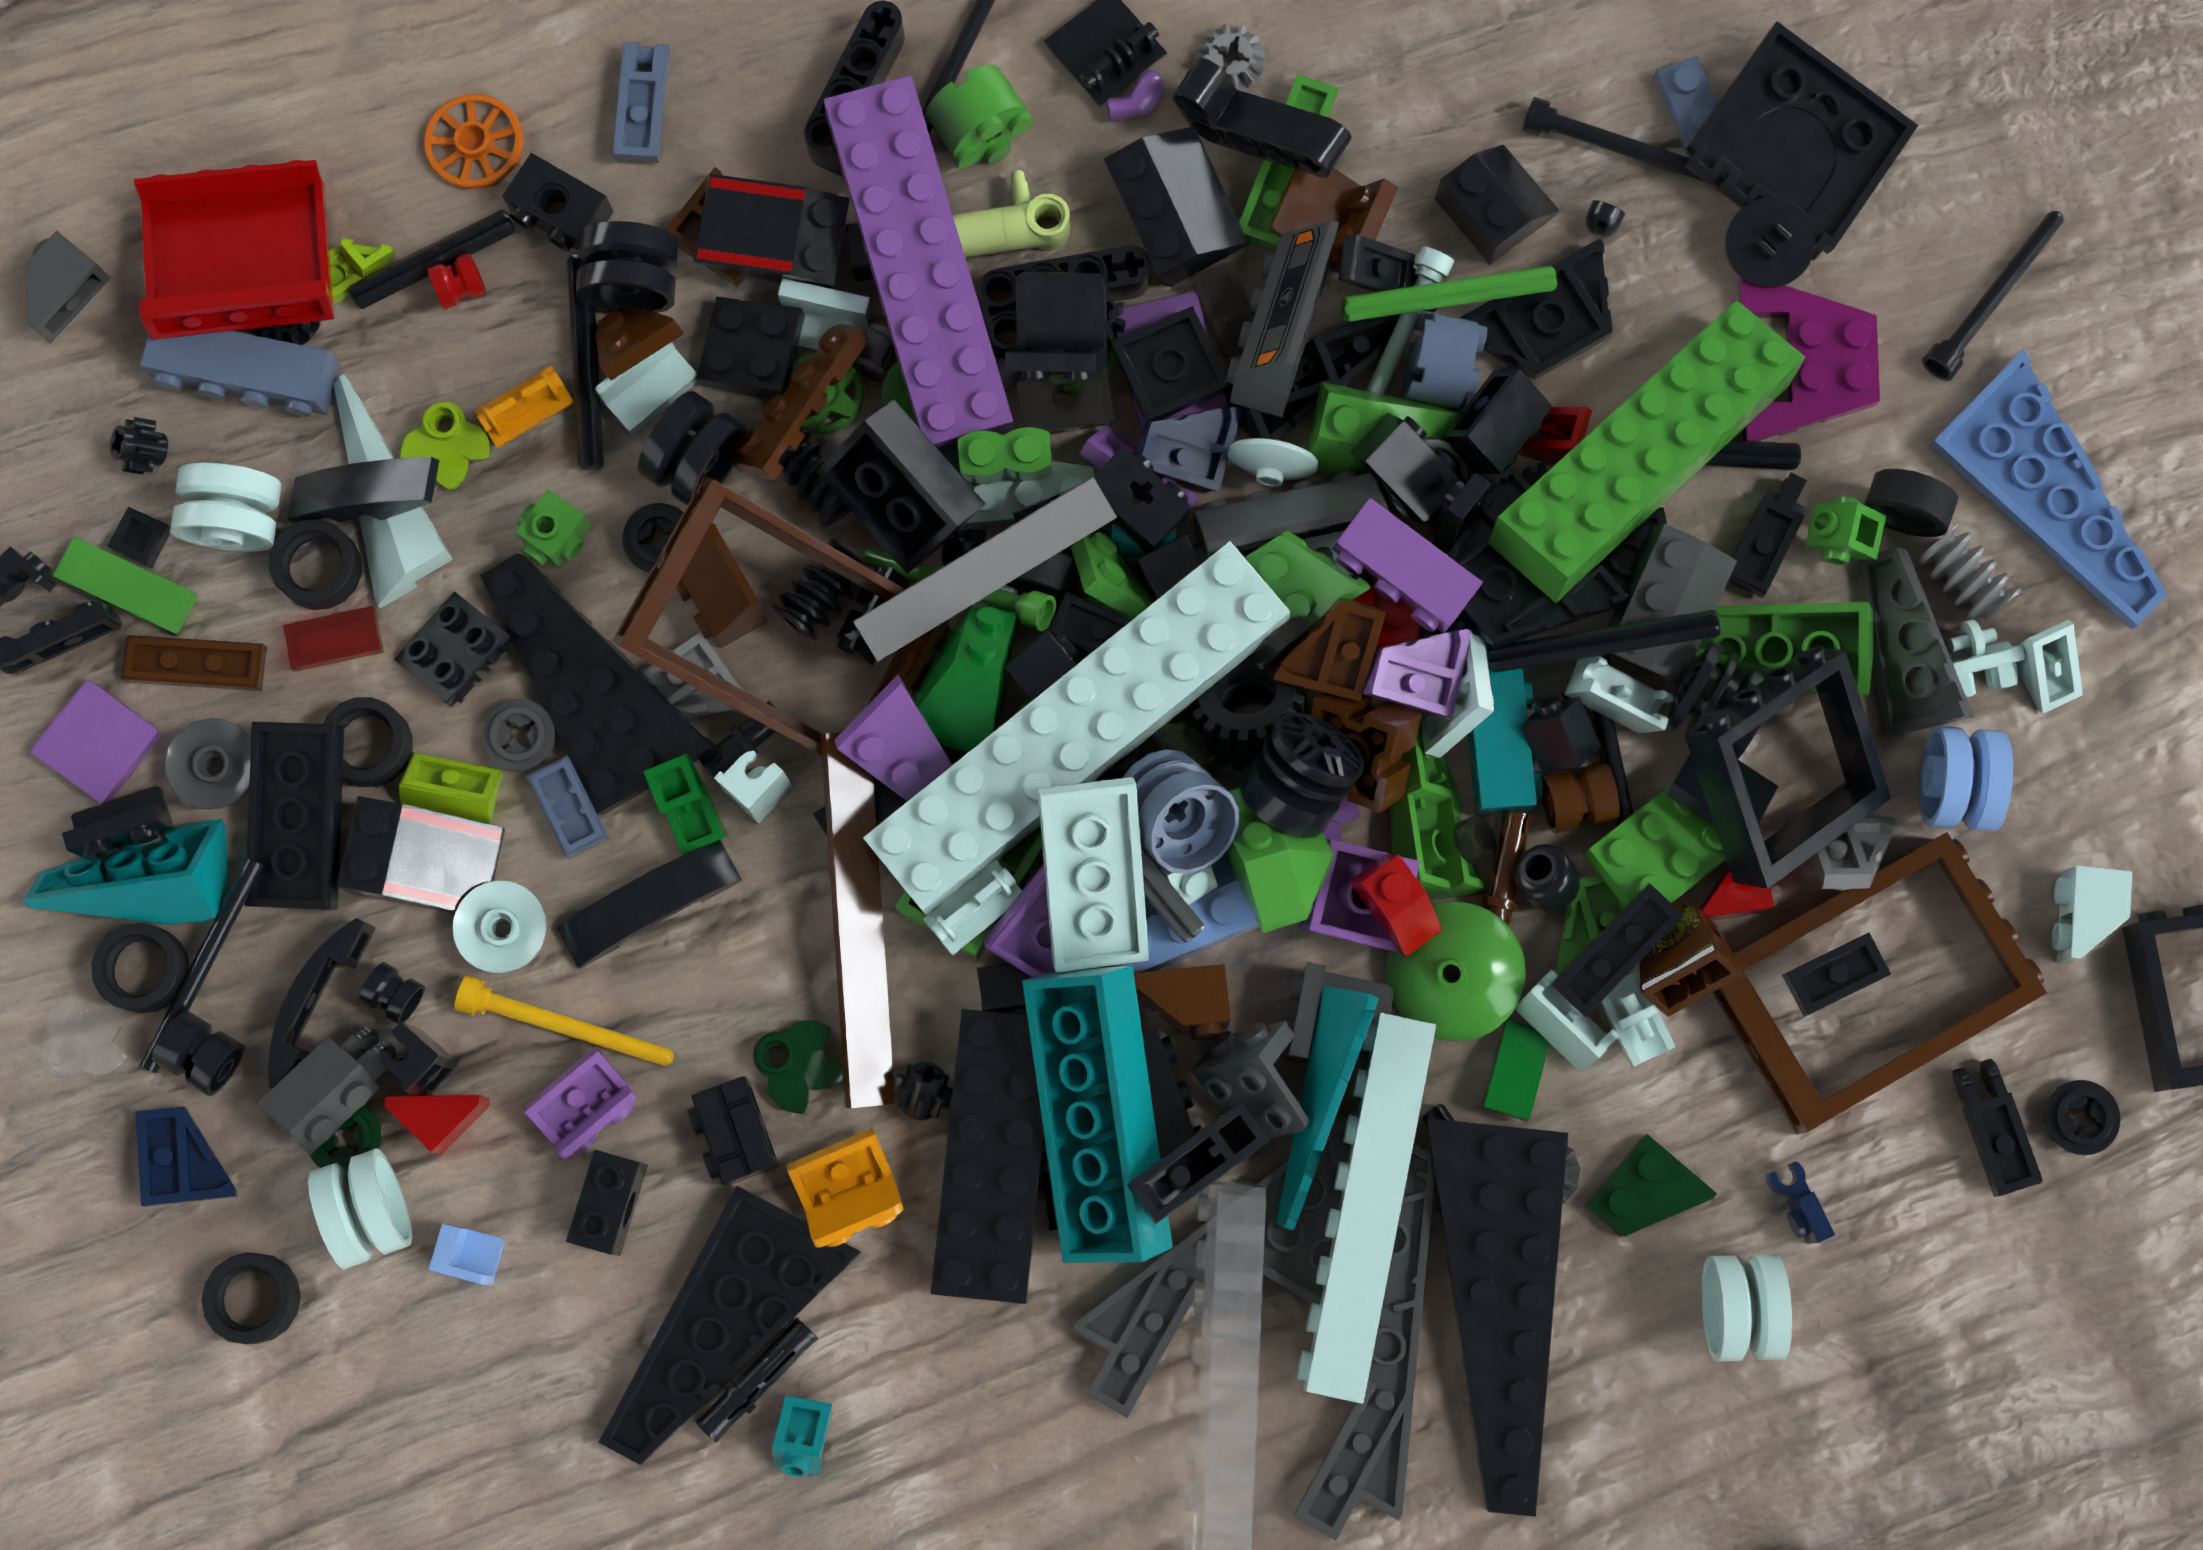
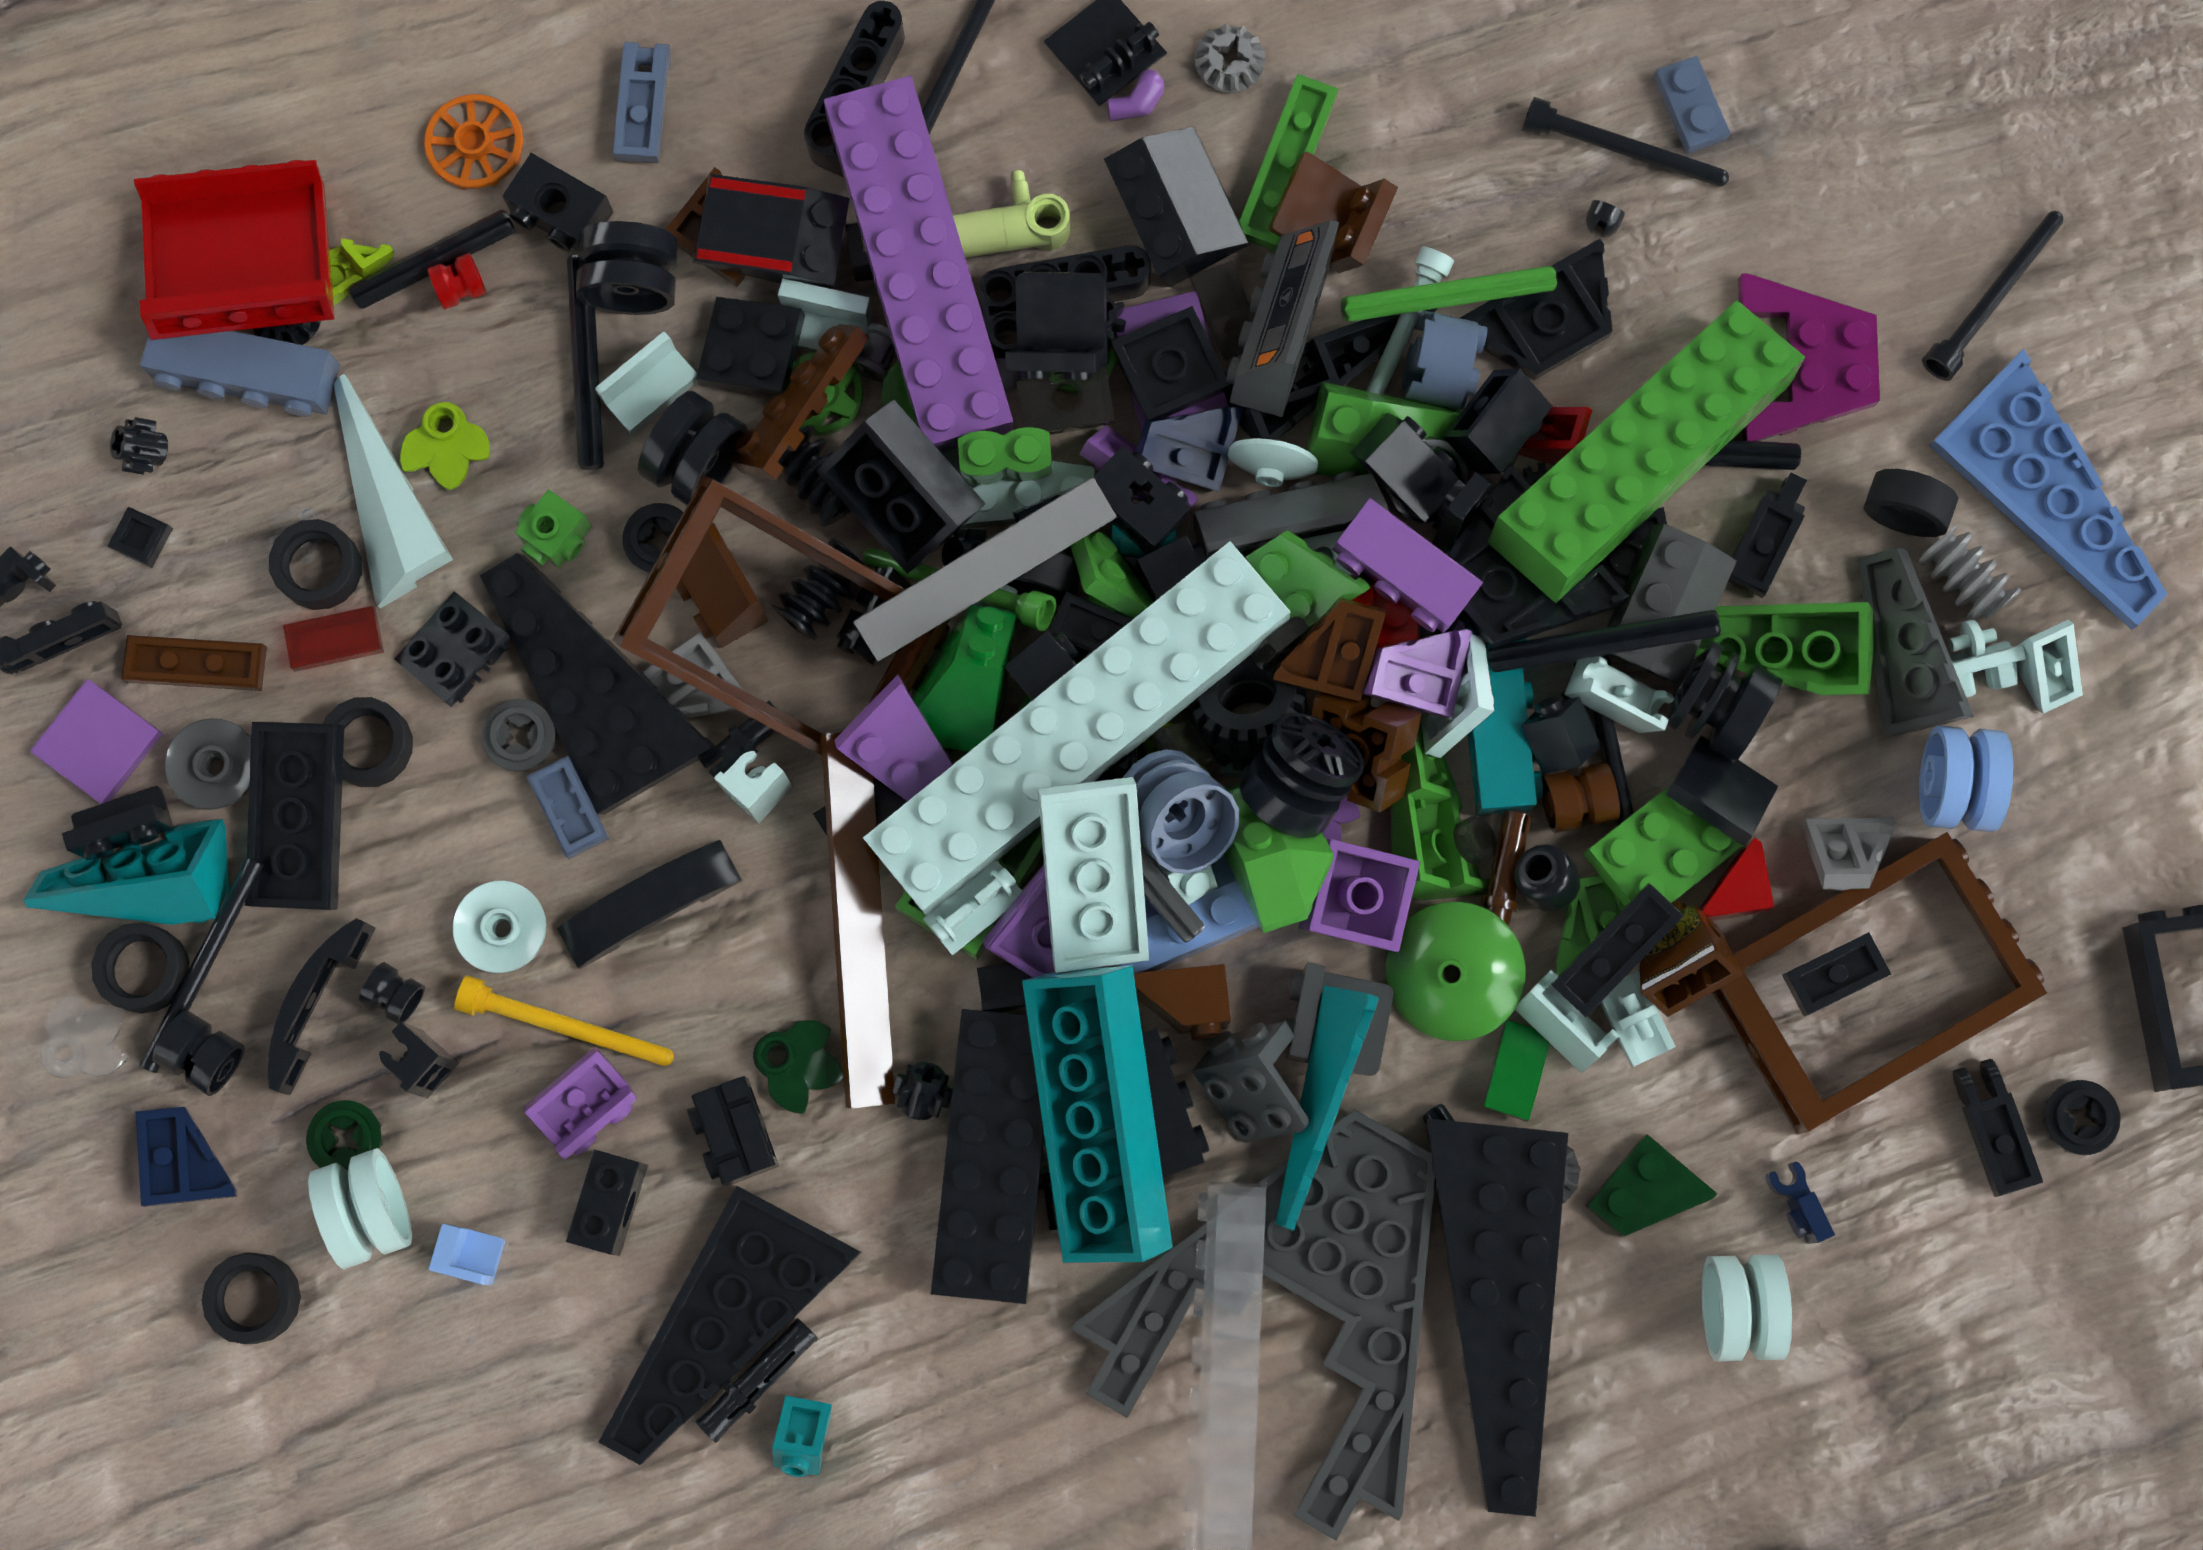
(59, 285): dark grey slope -> none
(125, 585): bright green tile -> none
(225, 507): light aqua wheel -> none
(327, 1088): dark grey hinge -> none
(364, 488): black slope -> none
(417, 855): slope -> none
(437, 1119): red slope -> none
(450, 787): lime slope -> none
(524, 407): light orange hinge -> none
(631, 337): reddish brown wing -> none
(686, 803): green slope -> none
(846, 1189): light orange bracket -> none
(979, 116): bright green brick -> none
(1198, 1162): black slope -> none
(1258, 124): black beam -> none
(1368, 1208): light aqua brick -> none
(1375, 265): black hinge -> none
(1398, 903): red slope -> none
(1494, 201): black slope -> none
(1770, 242): black piece -> none
(1800, 134): black hinge -> none
(1835, 531): bright green brick -> none
(1865, 787): black window -> none
(2090, 908): light aqua slope -> none

